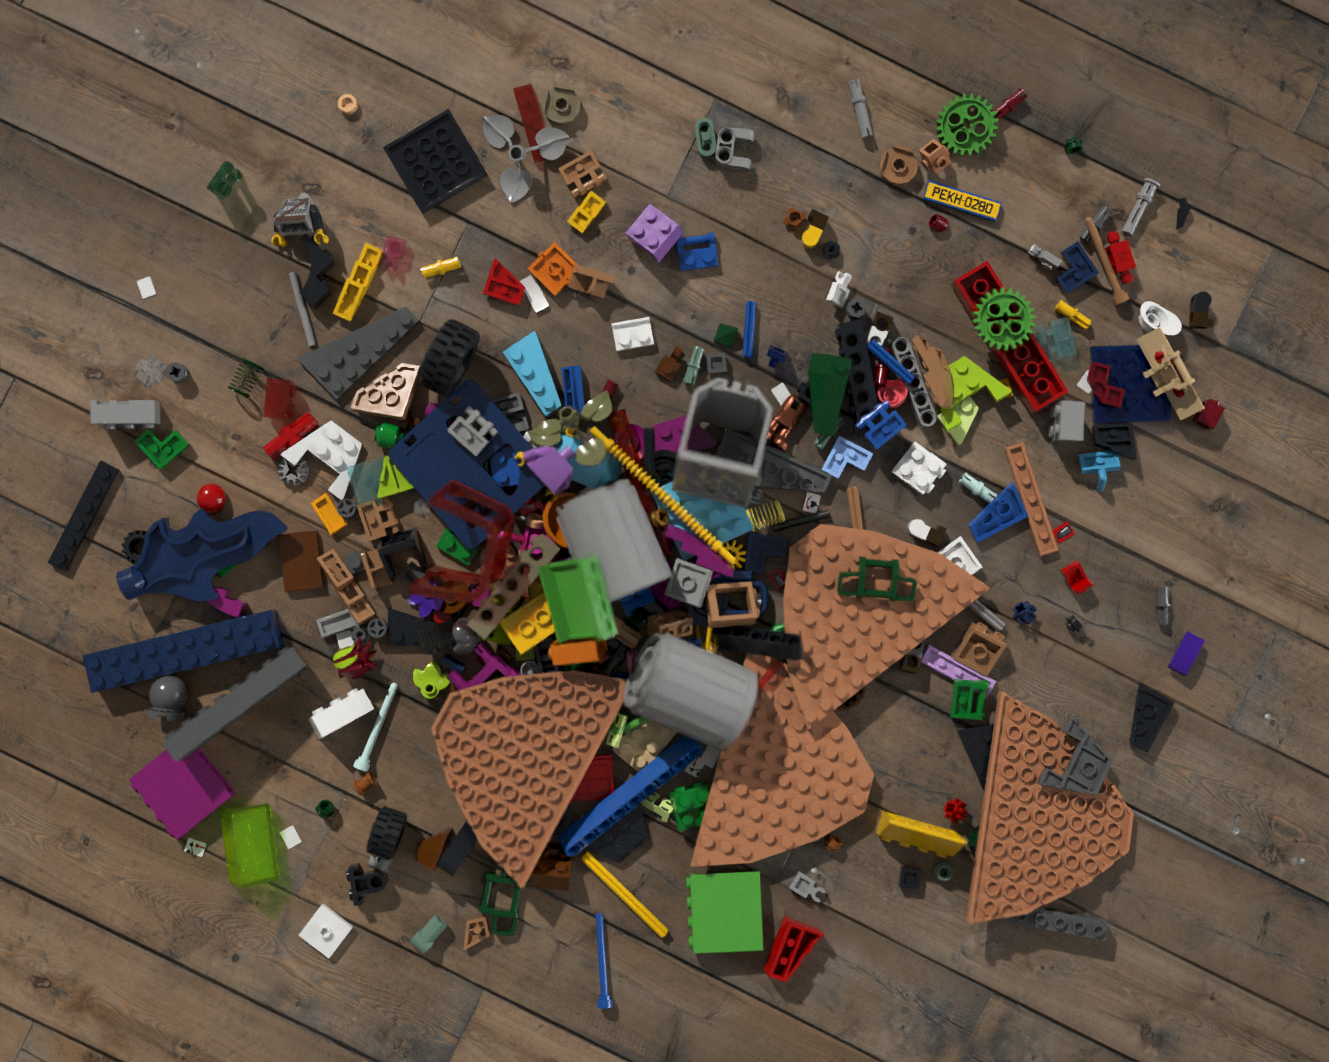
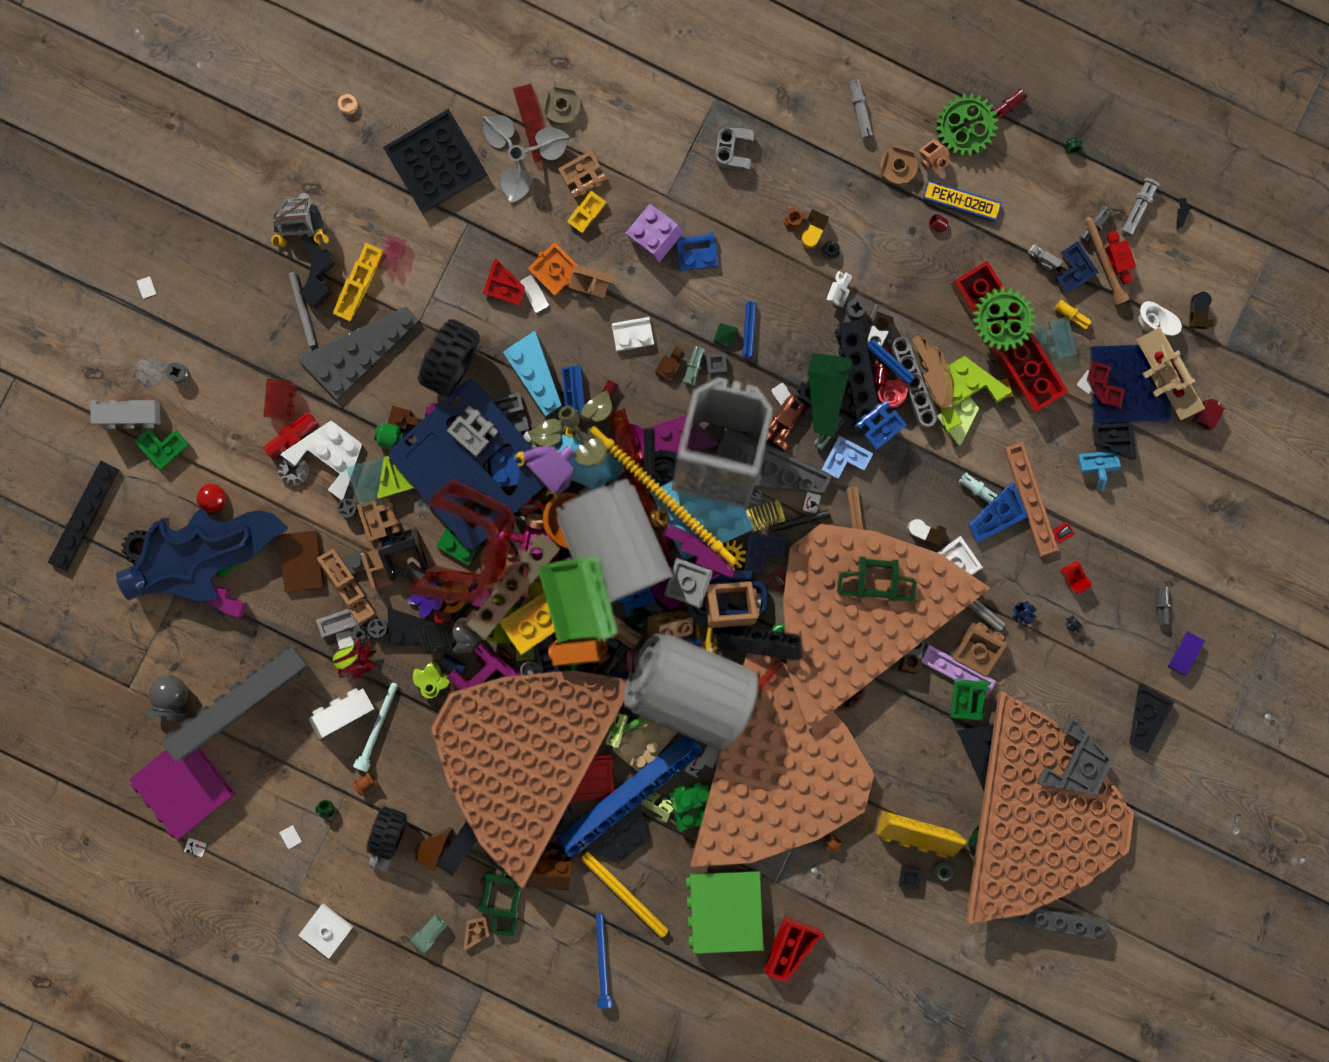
(183, 651): dark blue brick -> none
(222, 186): clear green plate -> none
(242, 392): dark green piece -> none
(249, 845): clear neon green windscreen -> none
(328, 514): light orange tile -> none
(363, 883): black pin -> none
(389, 394): plate -> none
(440, 267): yellow pin -> none
(705, 138): sand green plate -> none
(776, 355): clear blue tile -> none
(804, 885): light grey plate -> none
(919, 468): white plate -> none
(955, 810): red gear -> none
(1067, 422): light grey brick -> none

